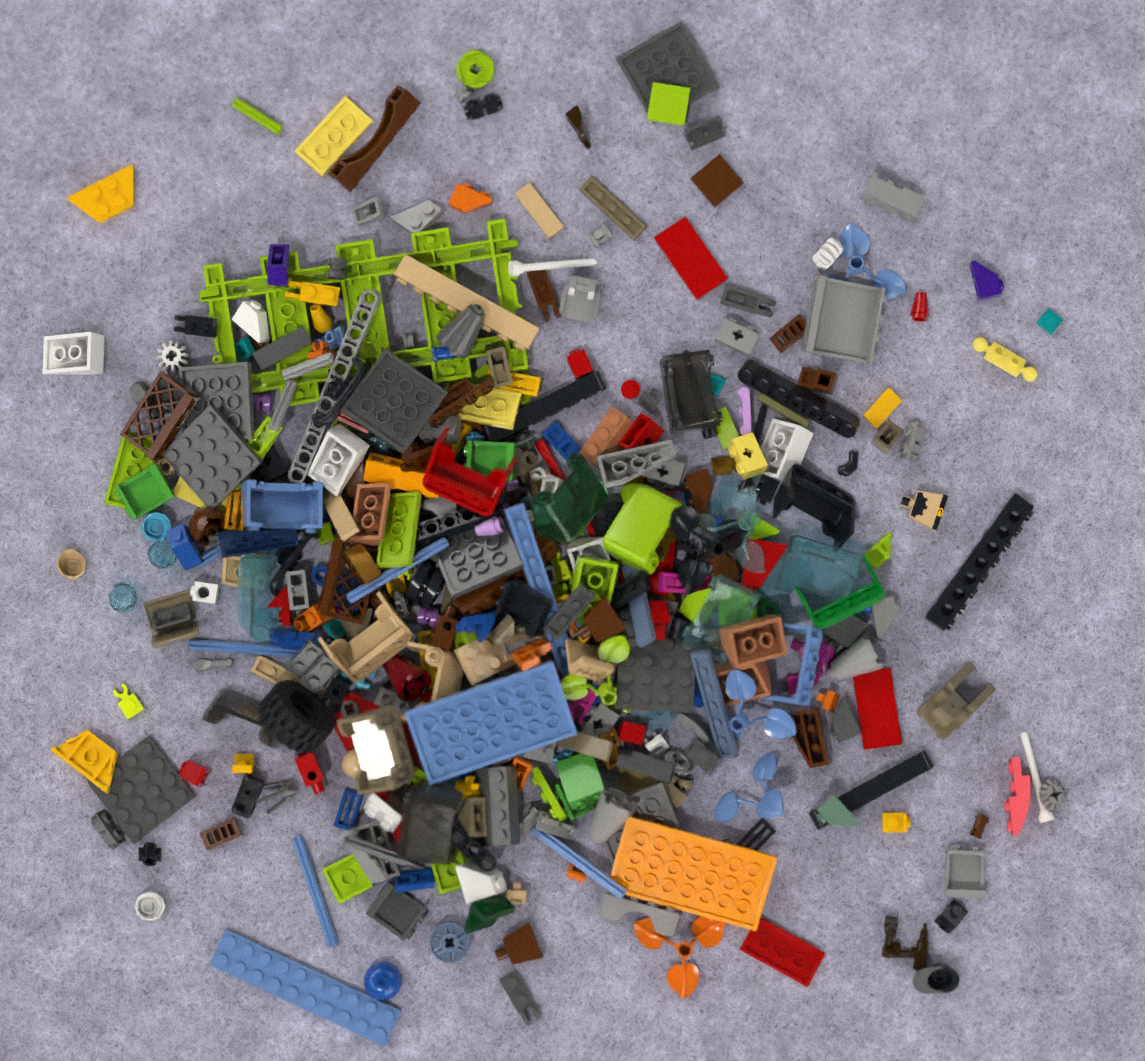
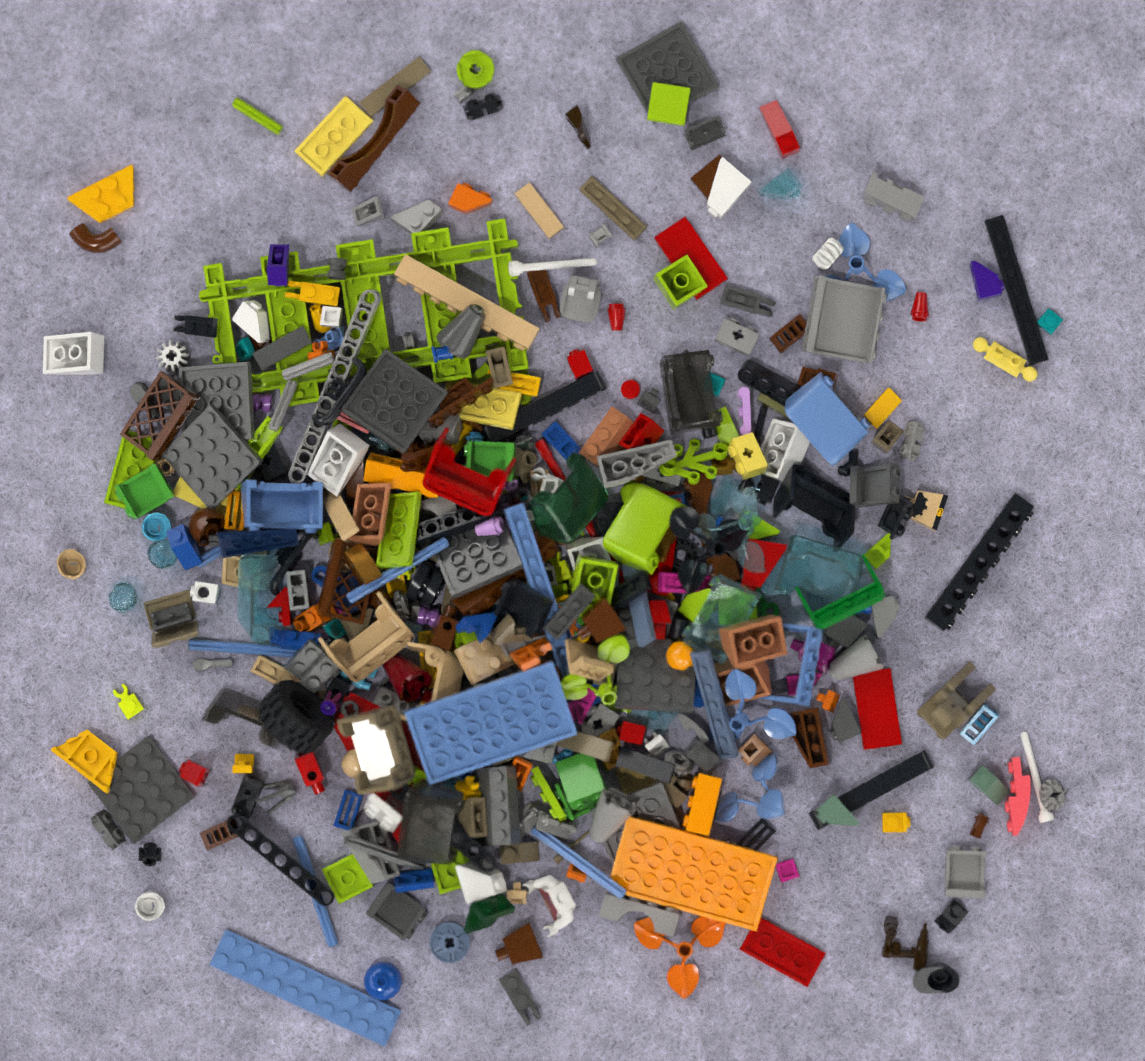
(92, 242): none -> reddish brown cylinder
(275, 851): none -> black beam
(329, 705): none -> piece
(331, 316): none -> white tile
(405, 78): none -> dark tan tile
(519, 853): none -> dark tan slope
(556, 899): none -> white torso
(558, 858): none -> dark tan piece
(616, 316): none -> red cone
(672, 467): none -> lime plant
(679, 655): none -> light orange hair
(680, 282): none -> lime slope
(702, 804): none -> light orange brick
(726, 189): none -> white slope
(754, 751): none -> medium nougat brick
(780, 129): none -> slope
(782, 187): none -> clear light blue slope
(787, 870): none -> dark pink tile
(825, 419): none -> medium blue windscreen
(875, 485): none -> dark grey panel
(896, 517): none -> black bracket
(984, 707): none -> dark azure slope
(989, 785): none -> sand green slope
(1016, 290): none -> black plate

